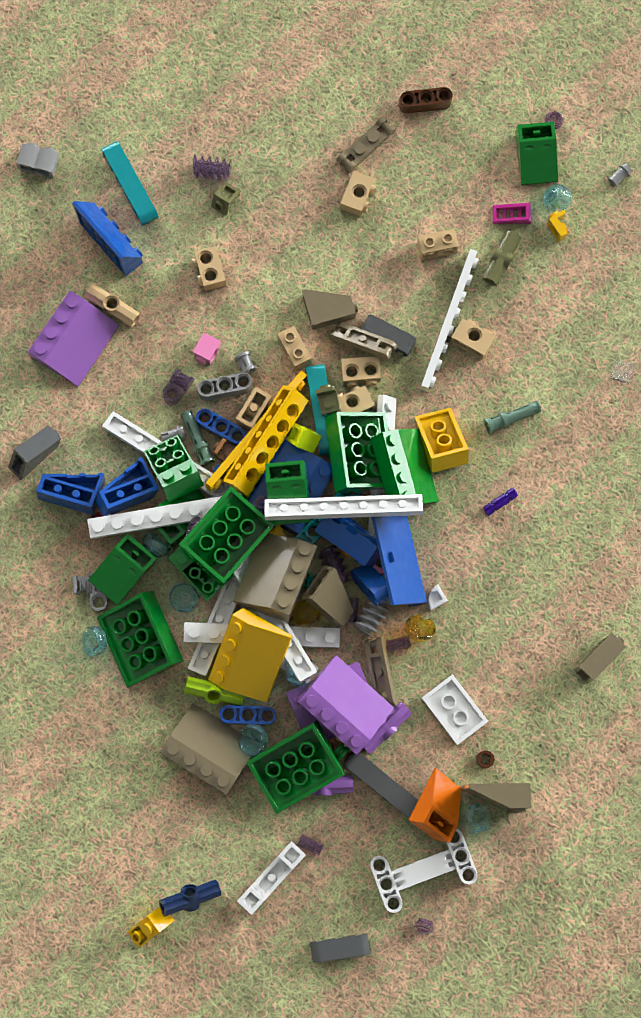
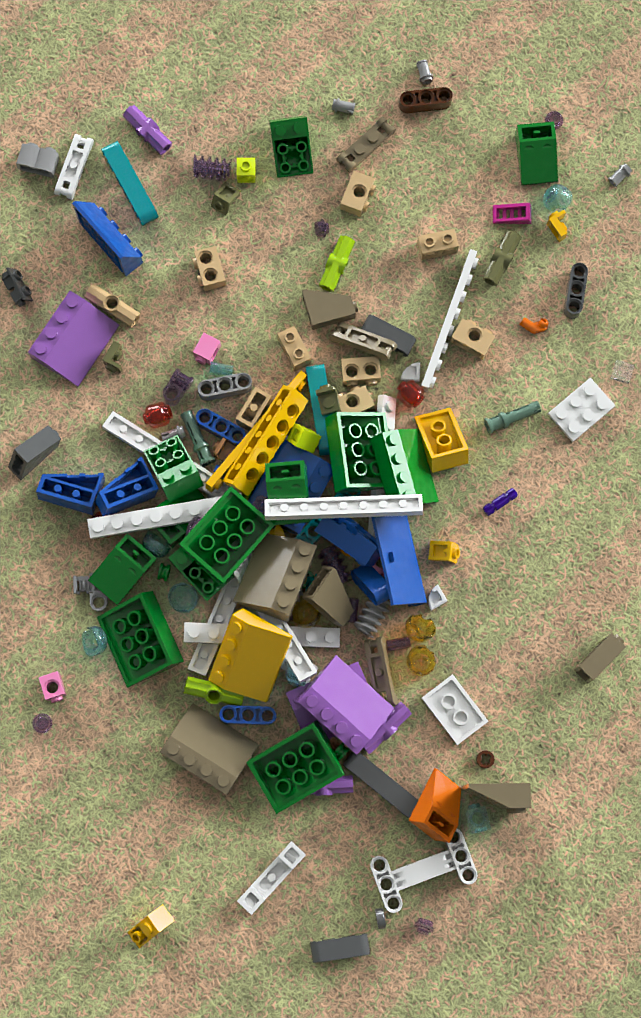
(13, 279): none -> dark grey hinge
(42, 723): none -> clear purple plate
(46, 681): none -> bright pink brick
(73, 166): none -> white plate
(113, 353): none -> olive bracket
(147, 129): none -> medium lavender piece
(157, 415): none -> clear red head
(164, 572): none -> green bush
(190, 897): dark blue piece -> none
(221, 369): none -> clear light blue pin
(244, 358): light grey bush -> none
(246, 170): none -> neon yellow brick
(253, 739): clear light blue hair -> none
(291, 146): none -> green slope
(310, 845): clear purple pin -> none
(321, 228): none -> plate
(336, 263): none -> lime piece
(343, 106): none -> light grey pin
(380, 918): none -> flat silver tile
(410, 394): none -> clear red head
(411, 373): none -> white tile
(420, 668): none -> clear yellow hair
(425, 75): none -> light grey pin
(444, 551): none -> yellow bracket
(536, 327): none -> orange arm
(579, 283): none -> dark grey beam
(581, 410): none -> white plate

